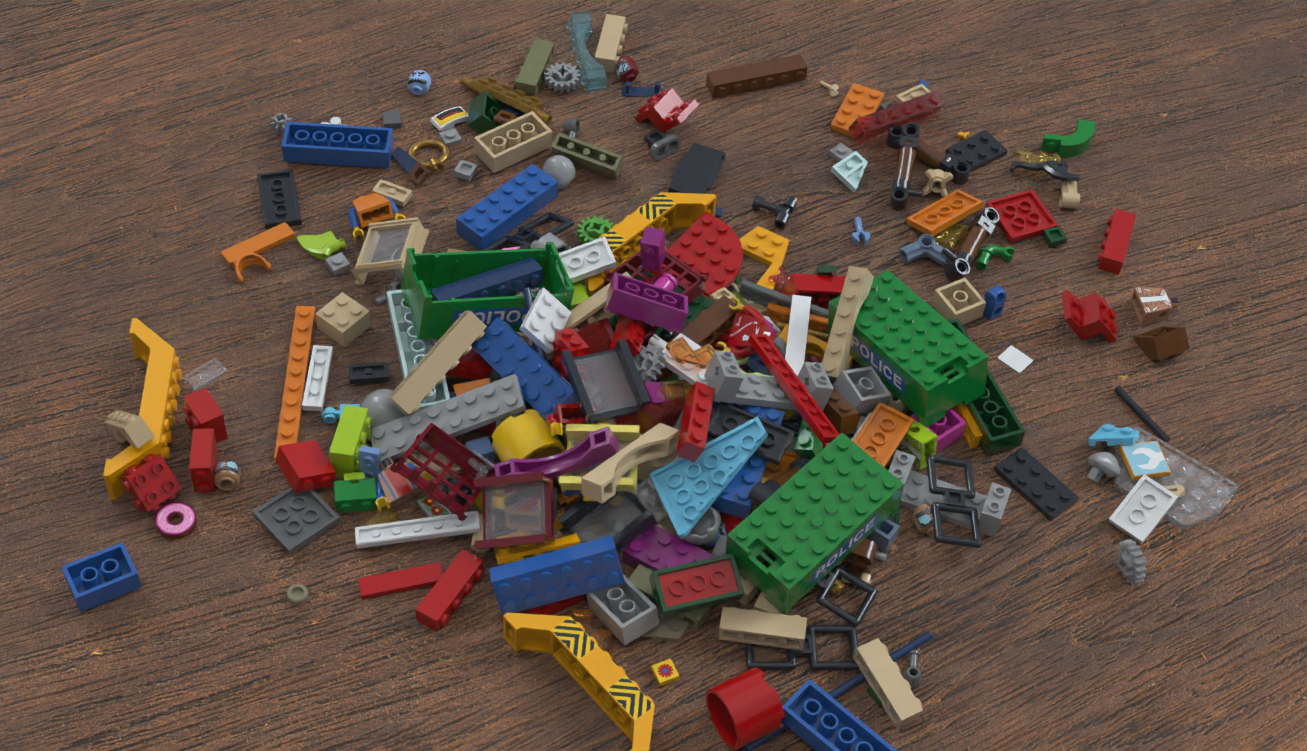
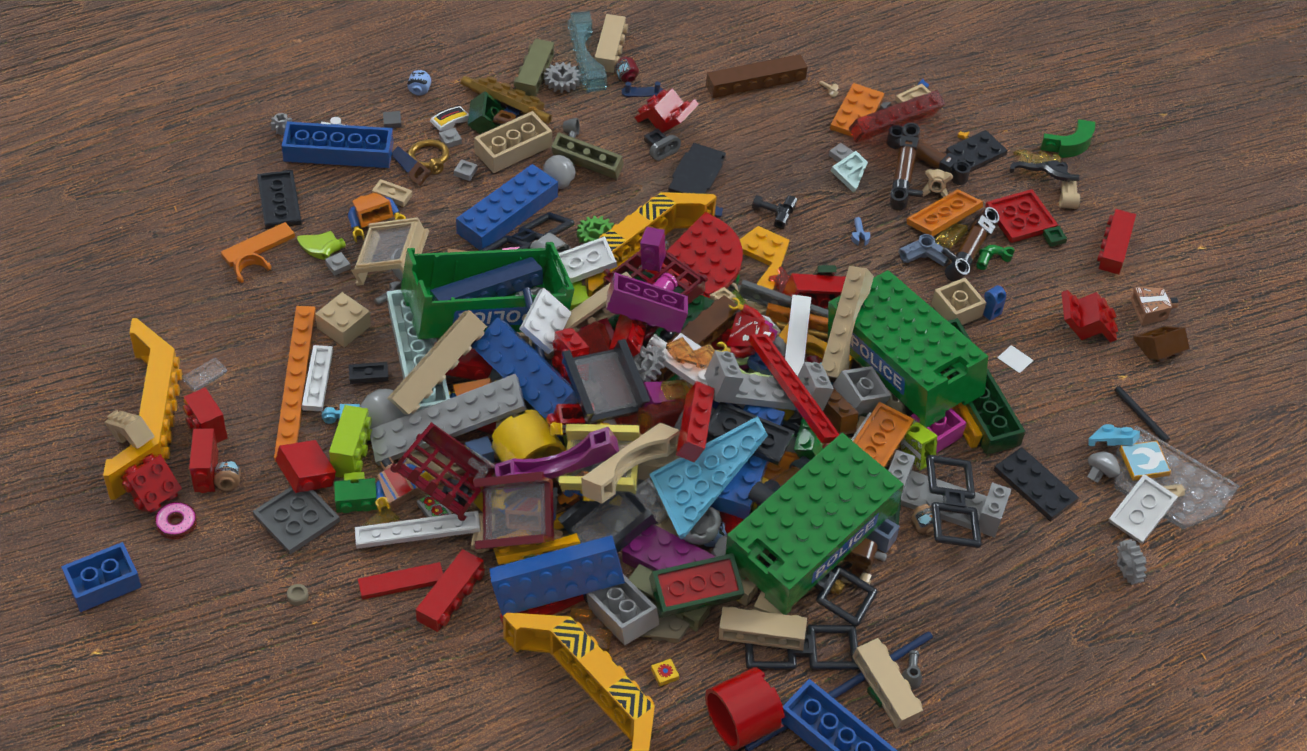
(370, 462): medium blue plate -> none

